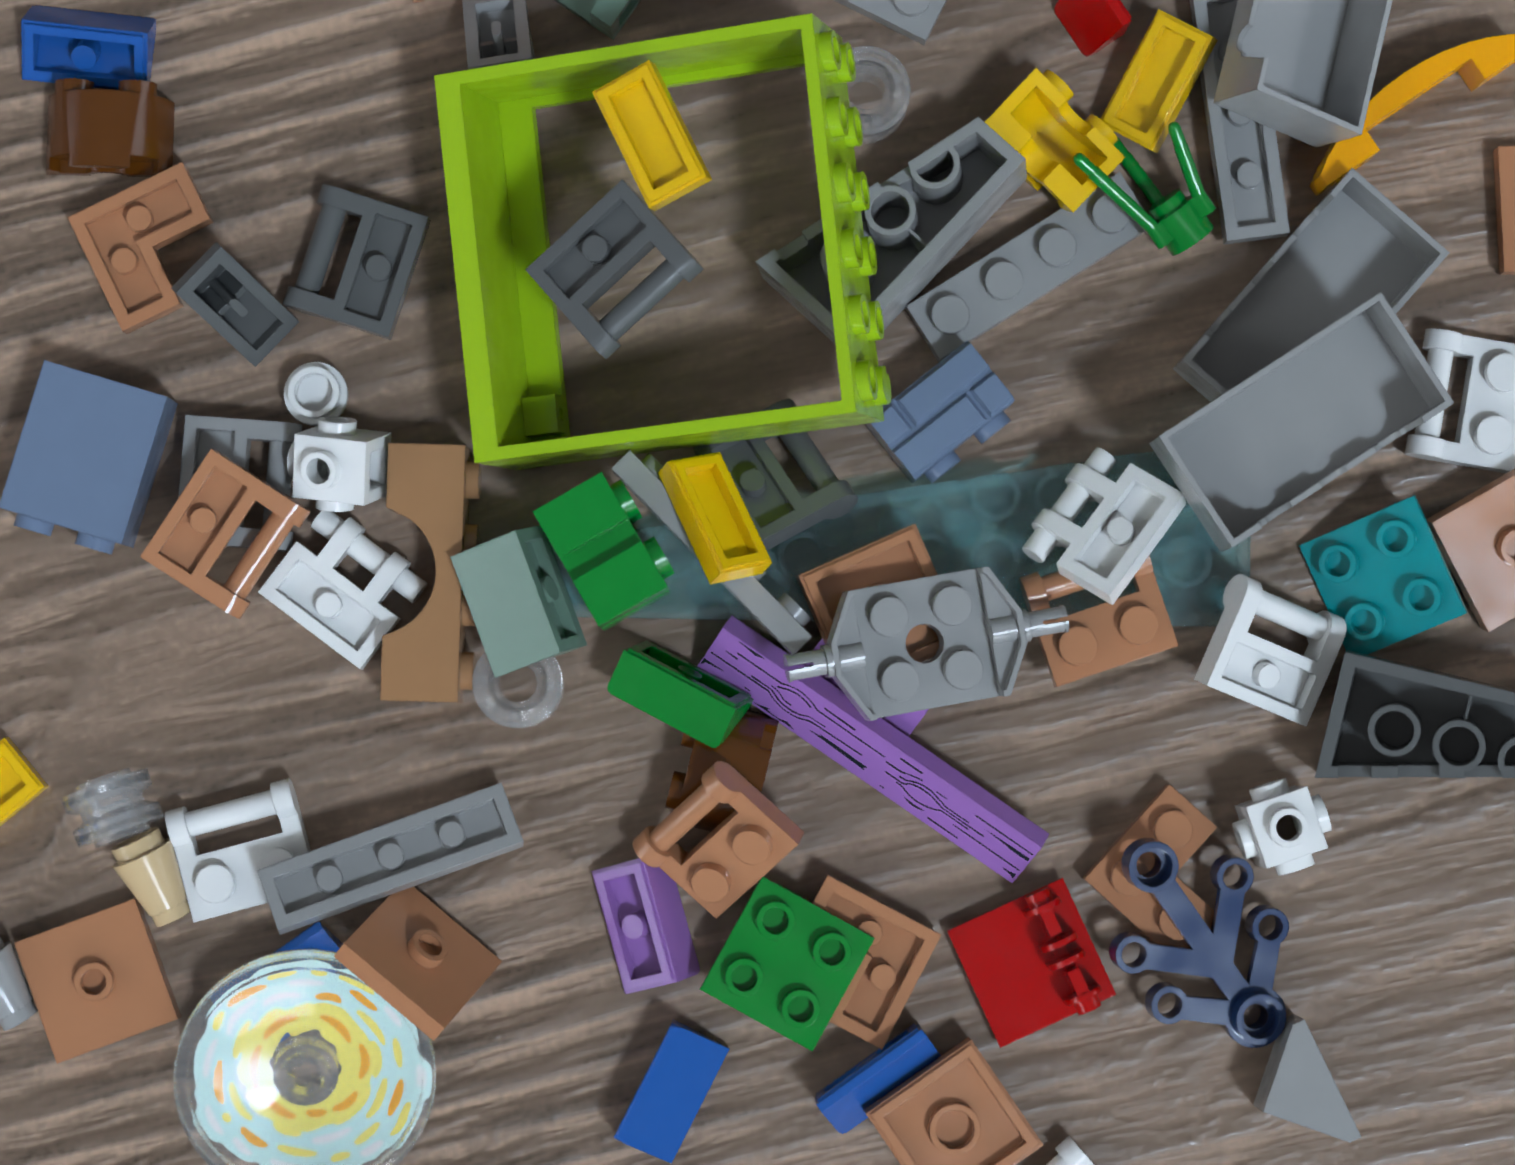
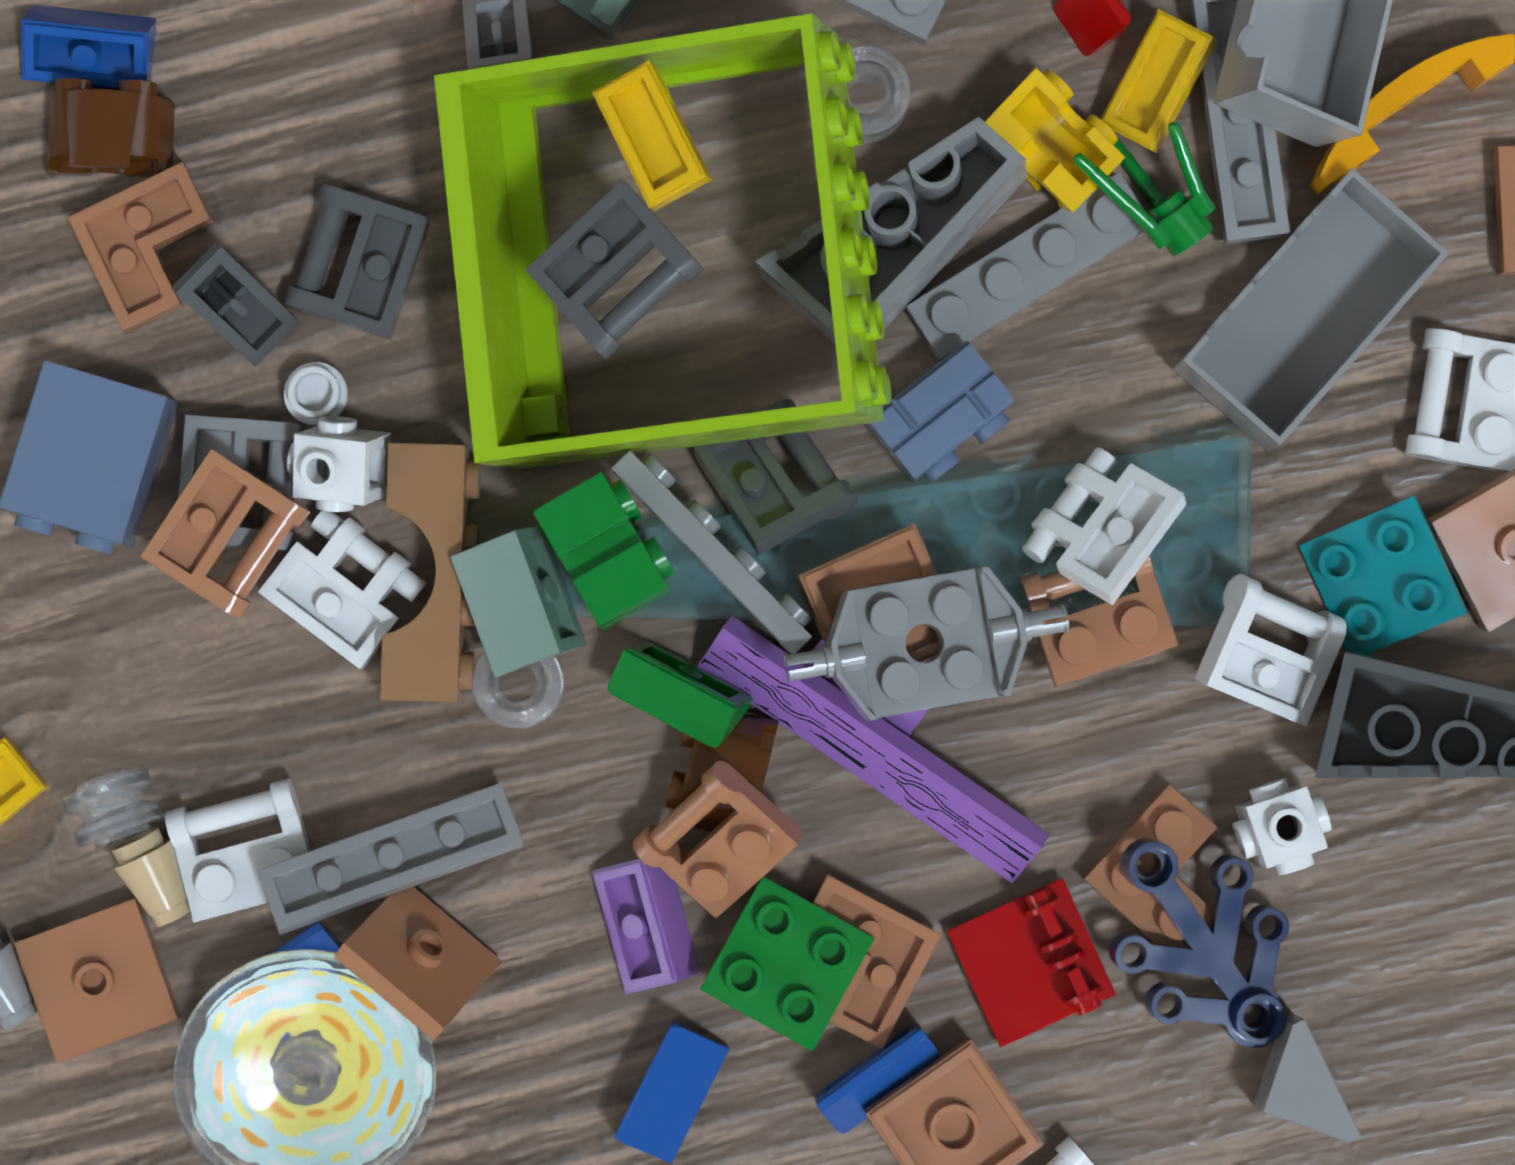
(714, 517): yellow tile -> none
(1301, 422): light grey piece -> none

